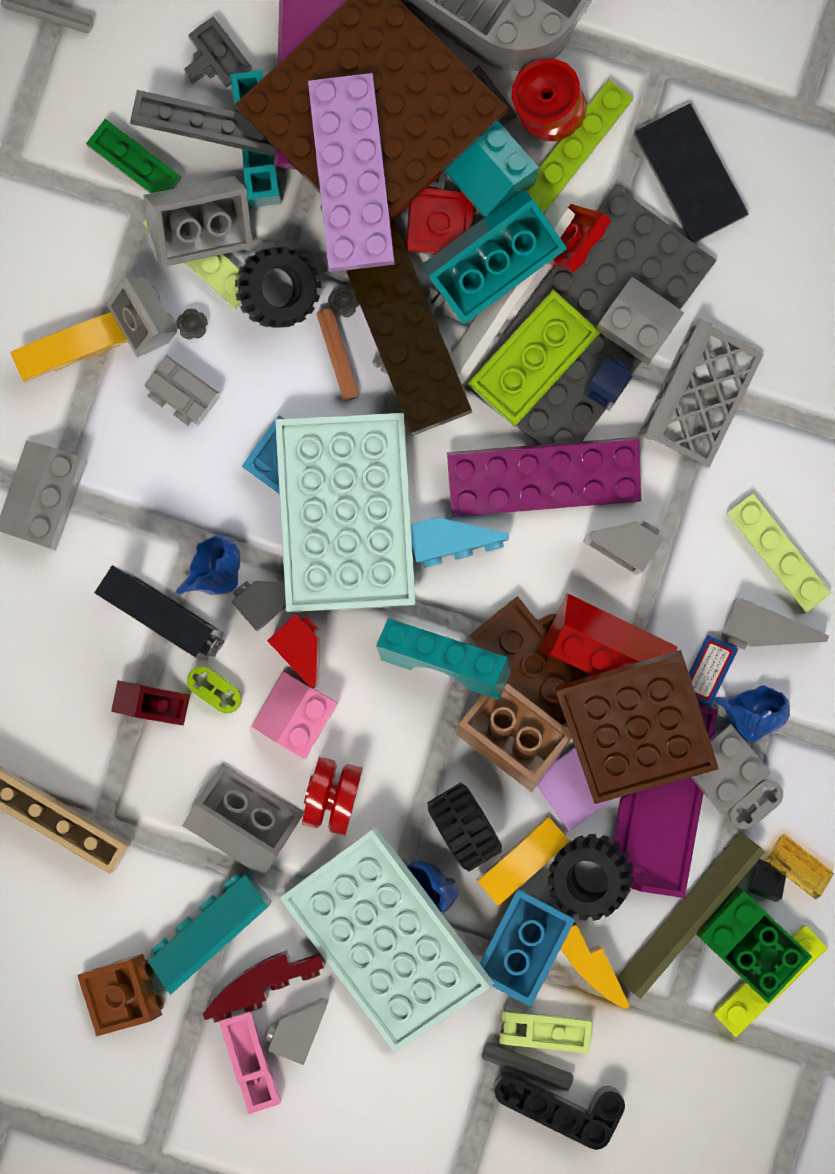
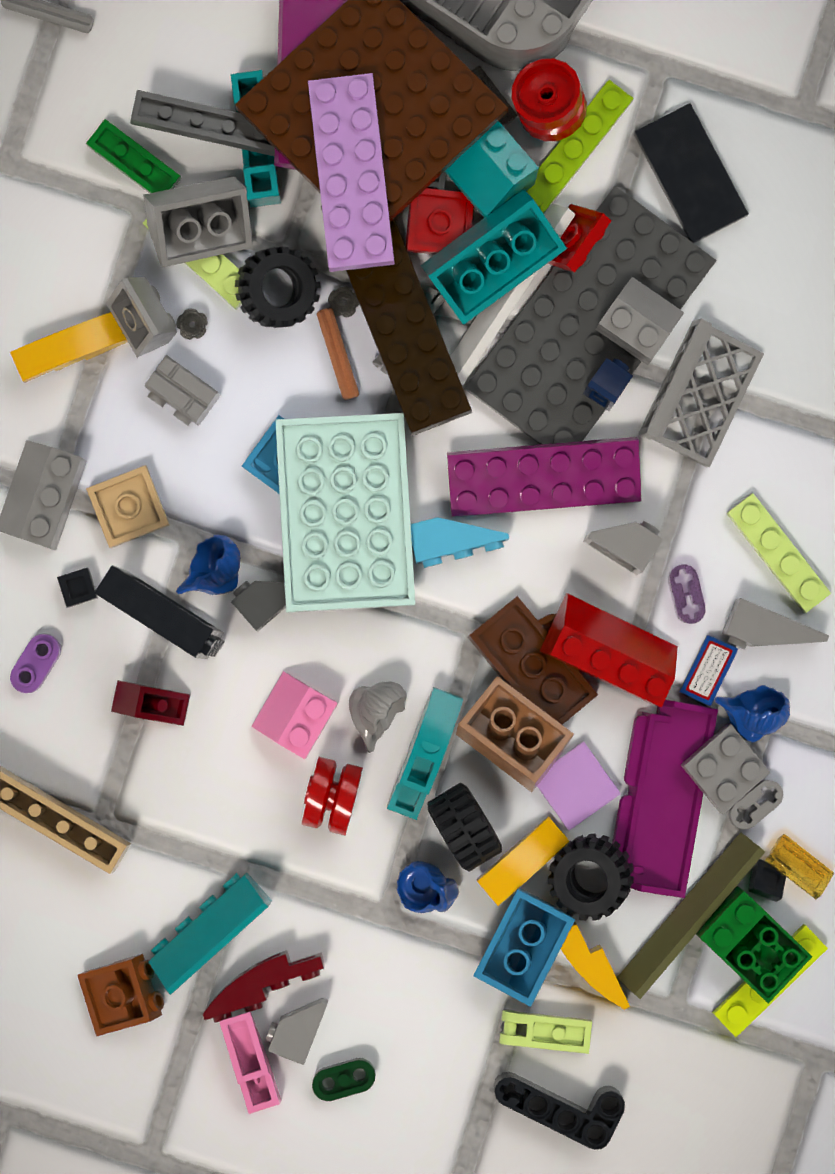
(35, 664): none -> medium lavender plate
(77, 587): none -> black plate
(128, 506): none -> tan plate
(209, 695): lime beam -> none
(215, 54): dark grey hinge -> none
(242, 820): light grey slope -> none
(299, 647): red slope -> none
(344, 1079): none -> dark green plate
(375, 709): none -> light grey hair
(386, 940): light aqua plate -> none
(425, 753): none -> teal slope
(472, 666): teal arch -> none
(527, 1066): dark grey axle -> none
(533, 358): lime tile -> none
(637, 727): reddish brown plate -> none
(694, 593): none -> clear purple beam

